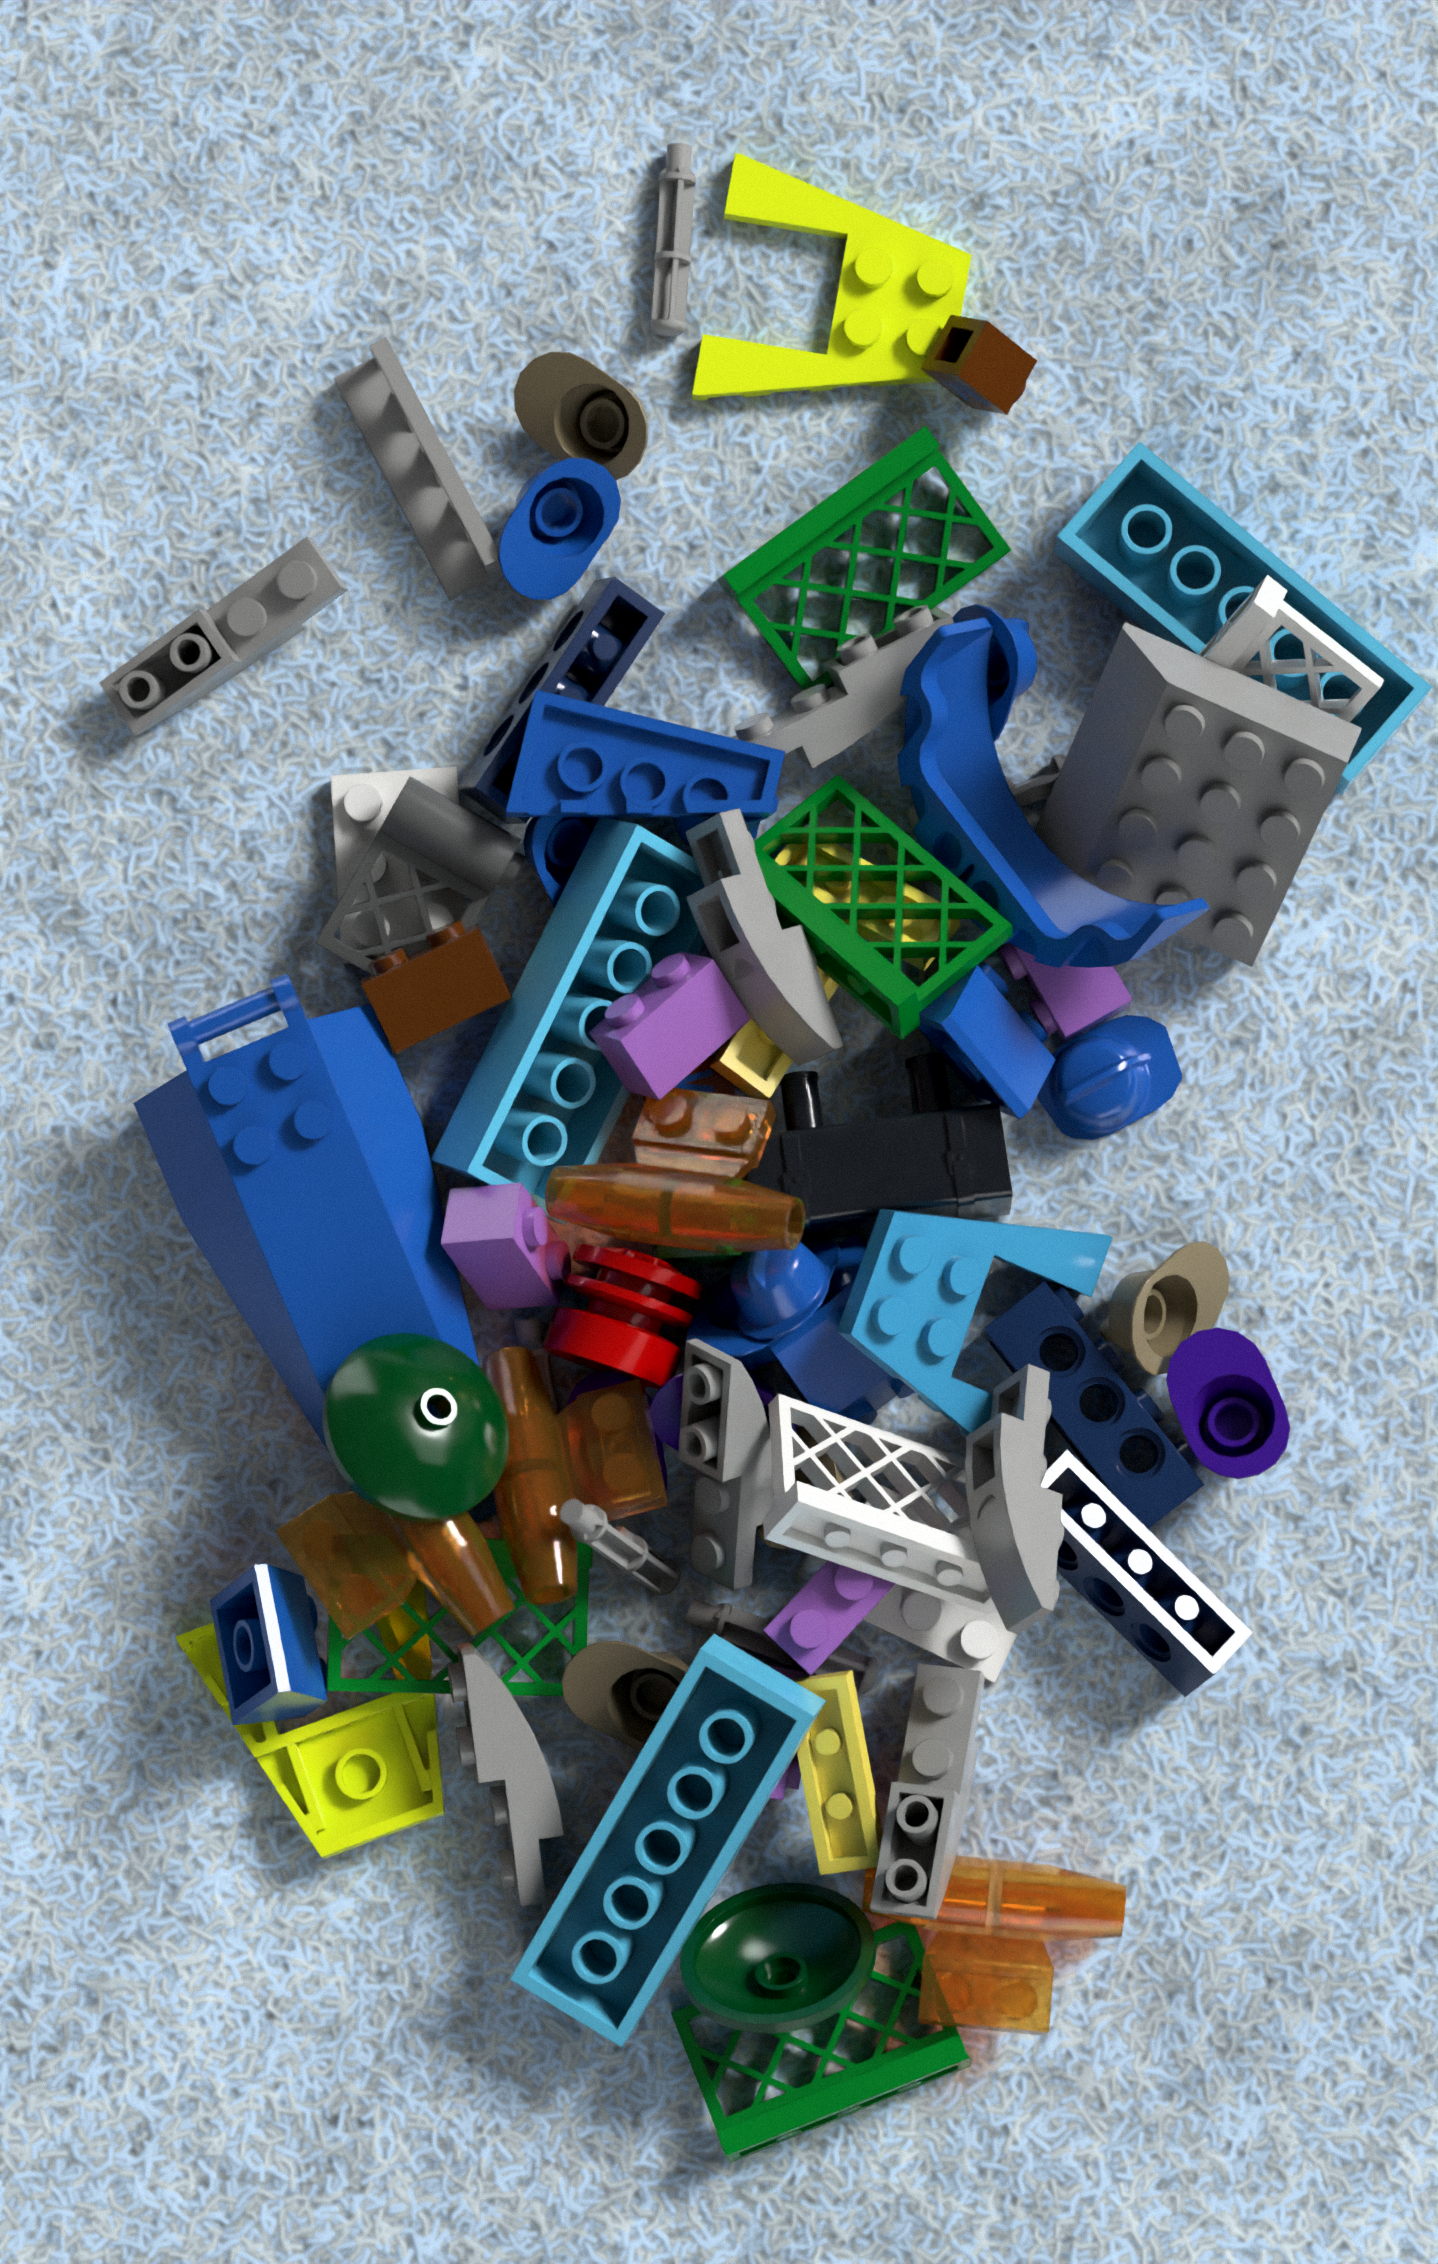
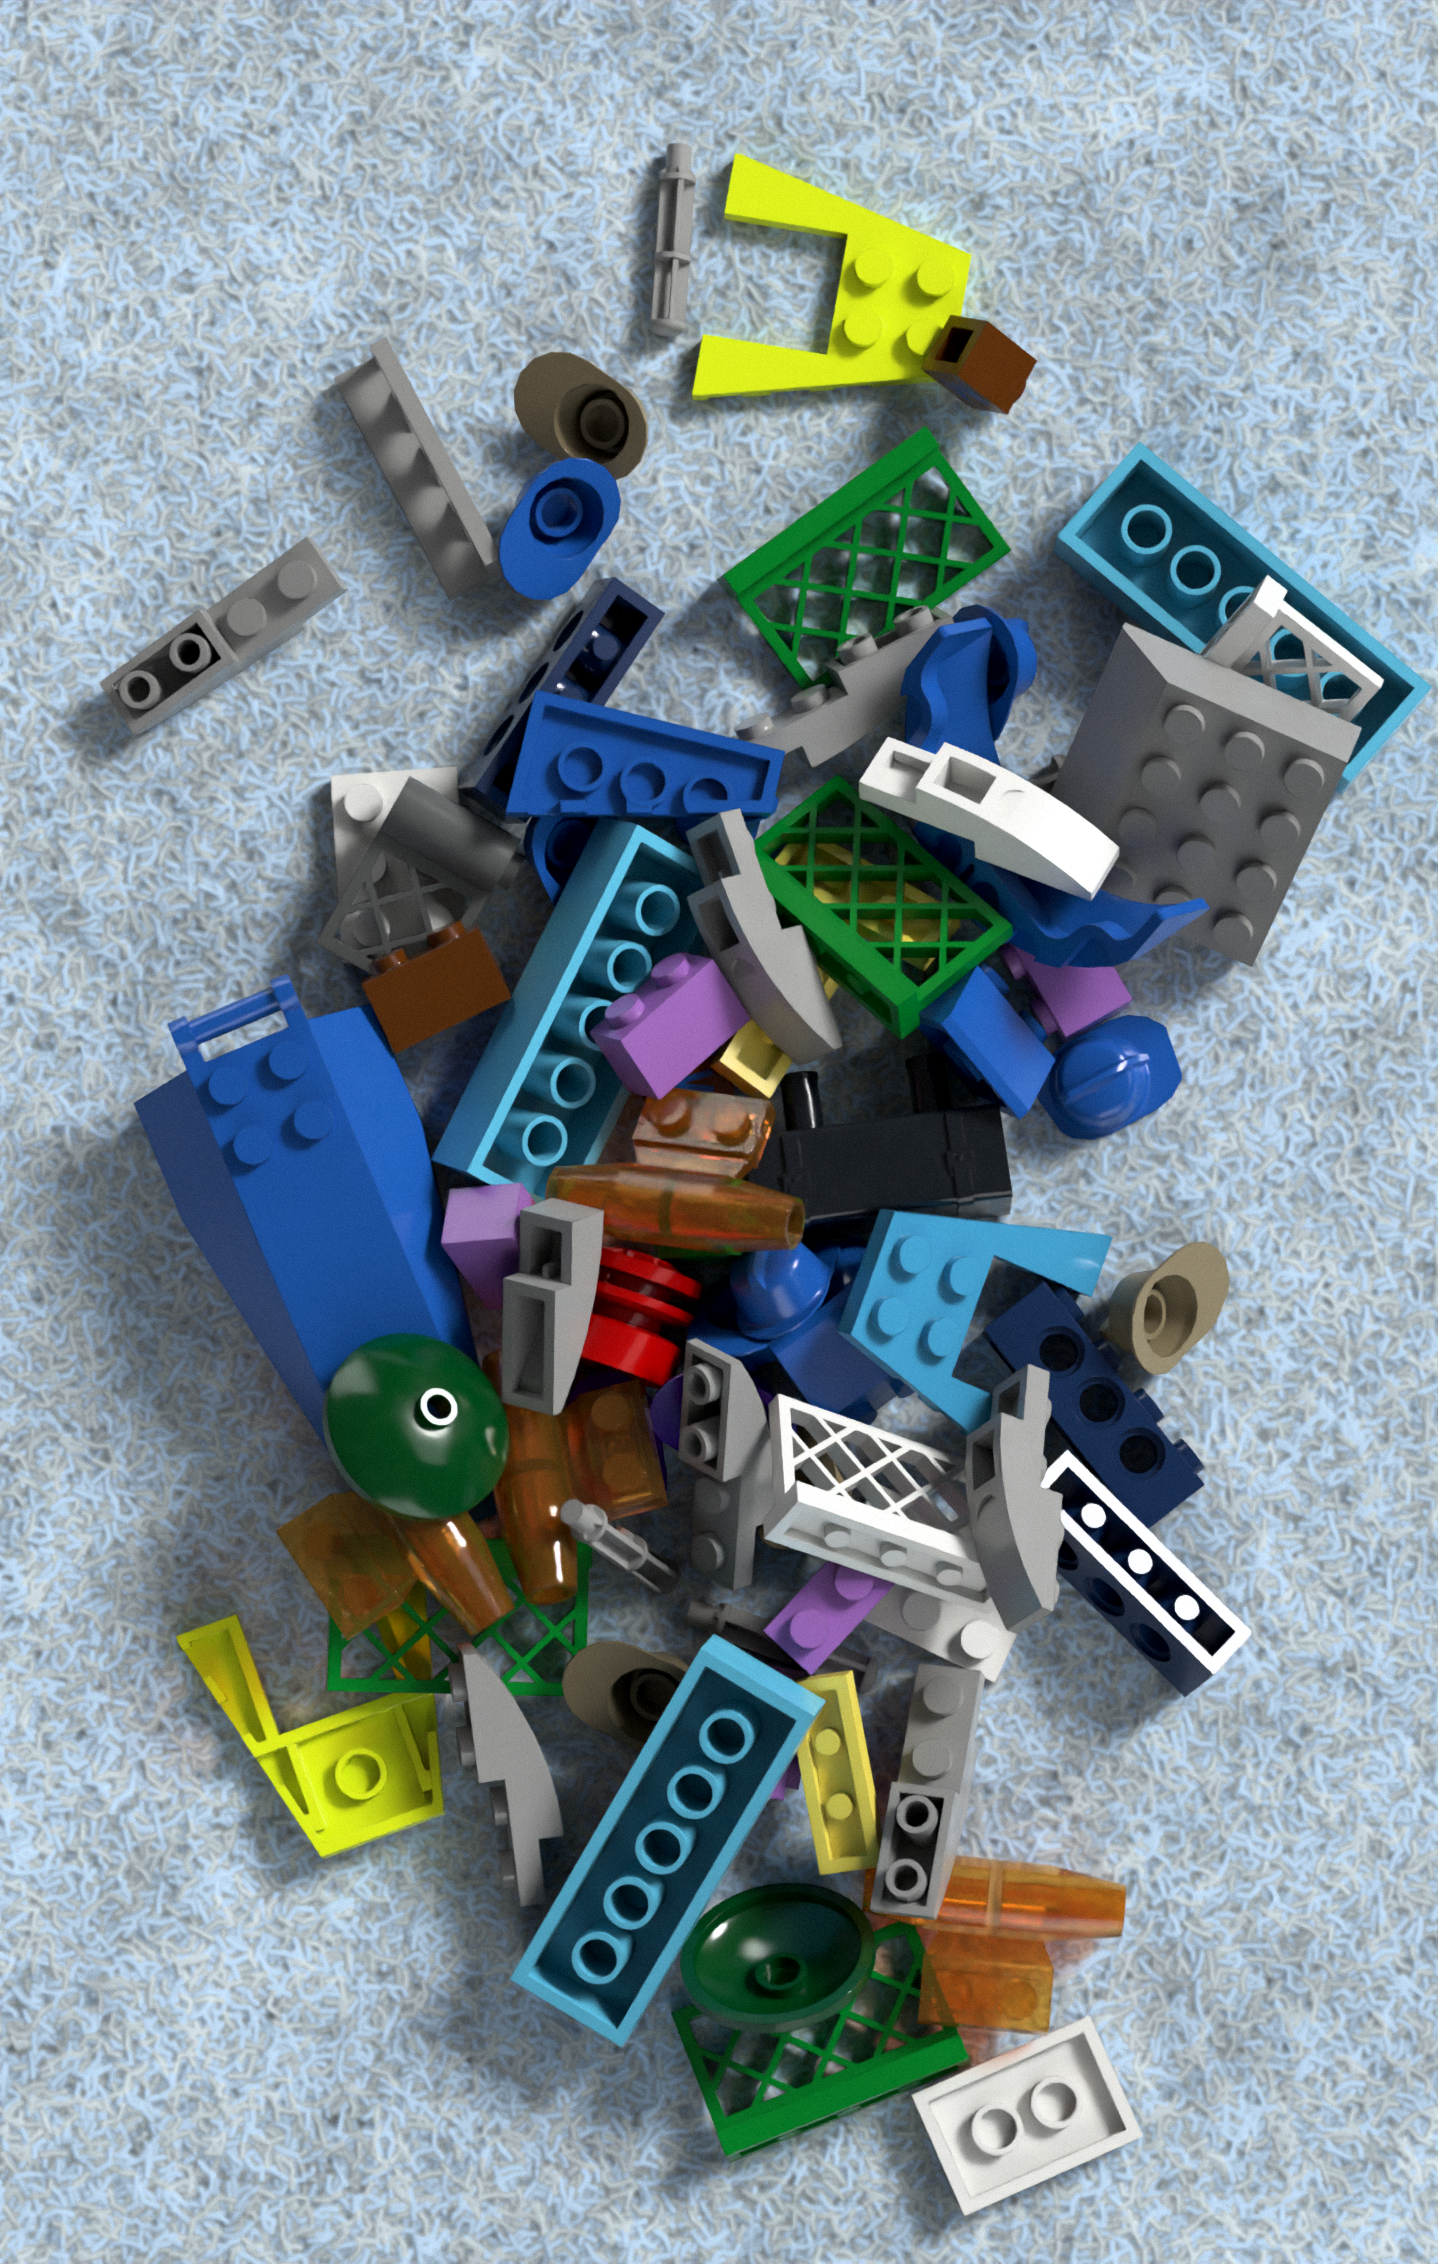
(269, 1646): blue slope -> none
(549, 1303): none -> light grey slope
(999, 811): none -> white slope
(1026, 2115): none -> white plate
(1227, 1403): dark purple piece -> none

